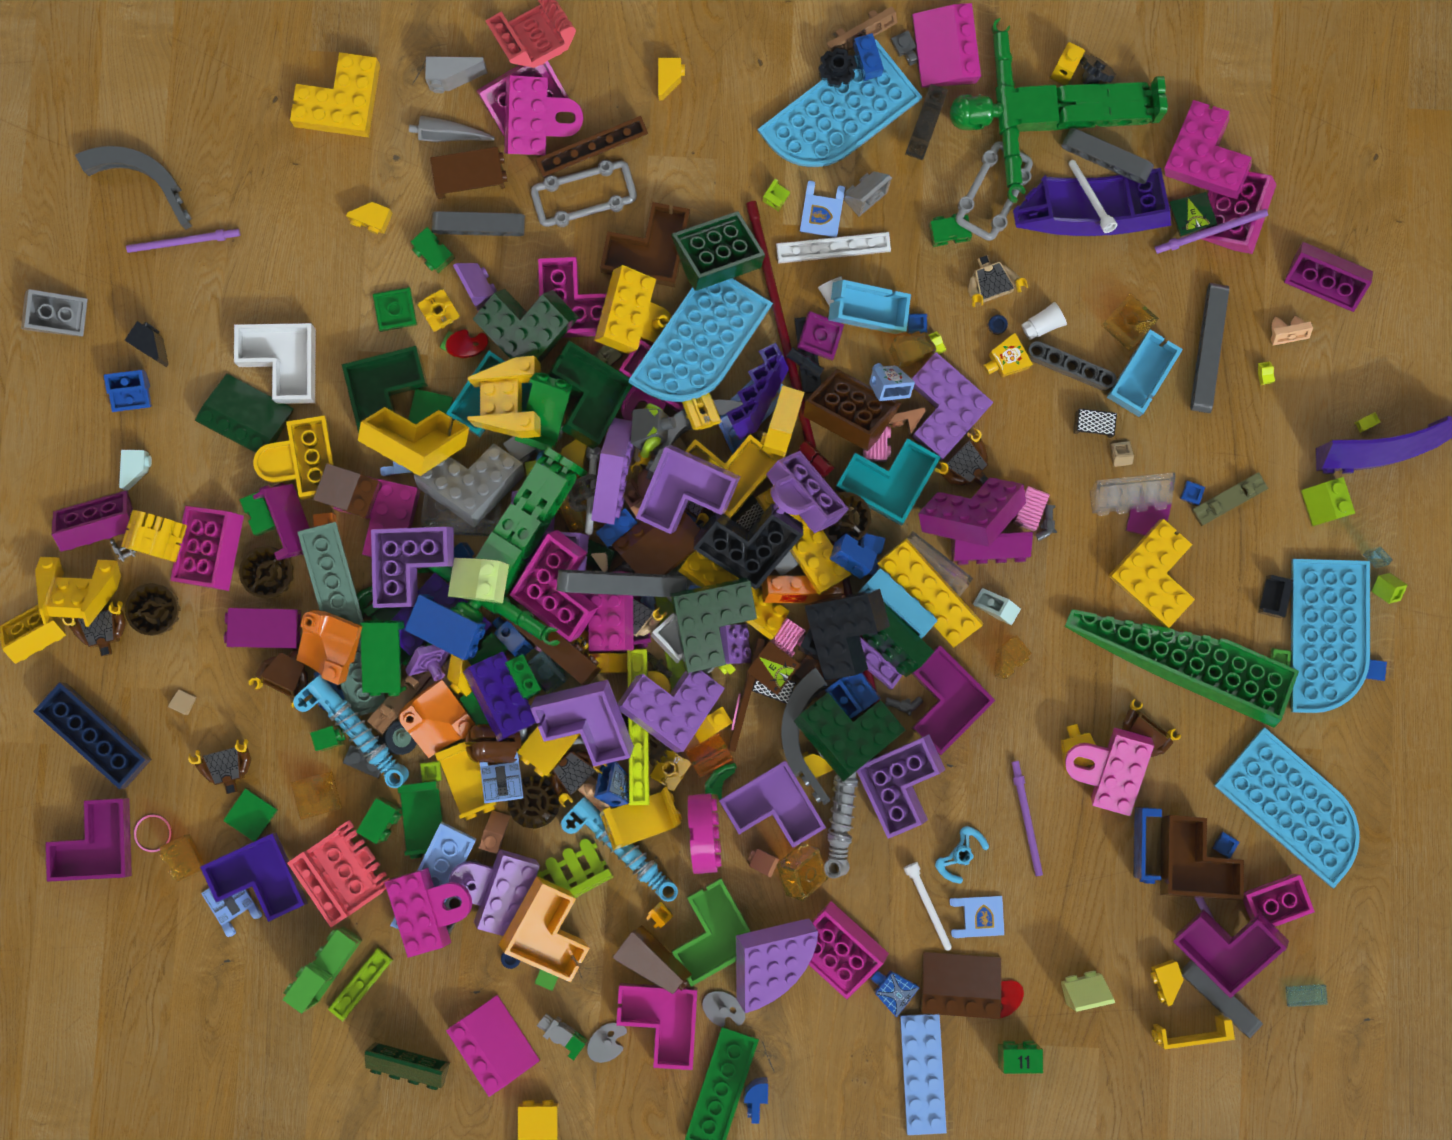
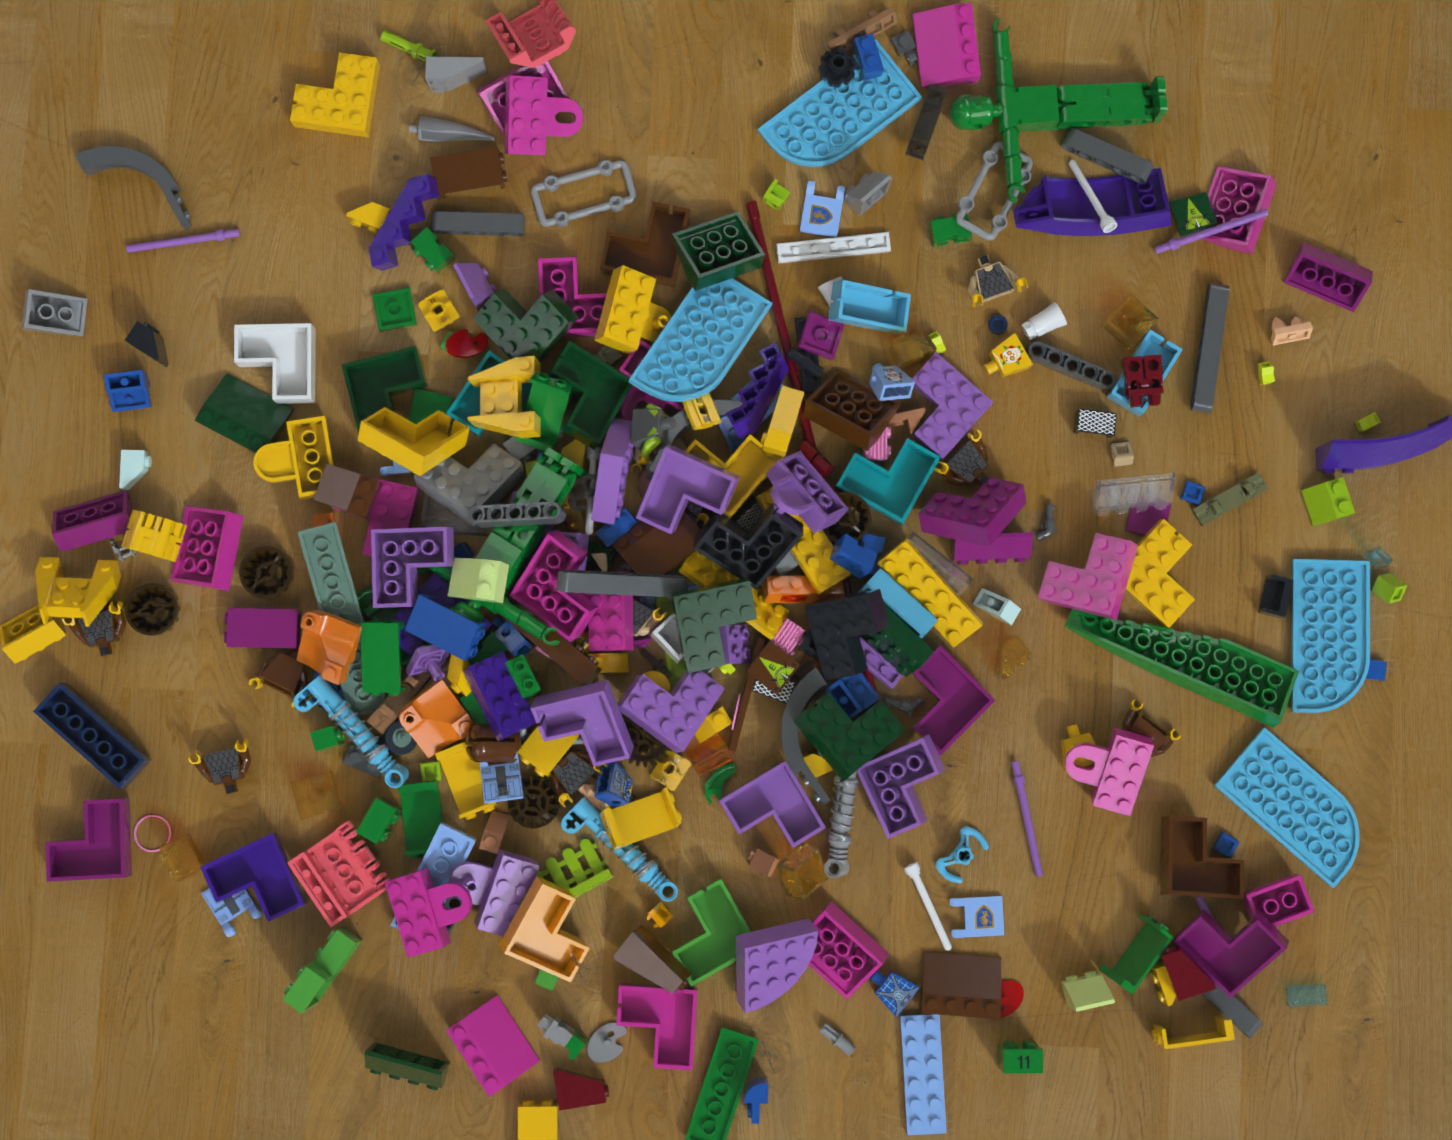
(182, 702): tan slope -> none
(250, 815): green tile -> none
(261, 518): green brick -> none
(287, 517): magenta panel -> none
(360, 984): lime tile -> none
(395, 229): none -> dark purple brick
(416, 50): none -> lime pin
(509, 510): none -> dark grey beam
(509, 961): dark blue tile -> none
(547, 672): clear light blue slope -> none
(578, 1090): none -> dark red slope
(591, 146): reddish brown brick -> none
(633, 497): nougat slope -> none
(640, 738): neon yellow tile -> none
(669, 75): yellow slope -> none
(704, 833): dark pink brick -> none
(718, 1005): light grey piece -> none
(837, 1039): none -> light grey axle
(917, 323): blue tile -> none
(1032, 511): bright pink brick -> none
(1068, 62): yellow torso -> none
(1095, 70): black plant -> none
(1099, 586): none -> dark pink brick
(1140, 843): blue panel -> none
(1140, 955): none -> green panel
(1143, 378): none -> dark red hips
(1185, 974): none -> dark red slope
(1199, 158): dark pink piece -> none
(1281, 656): bright green tile -> none

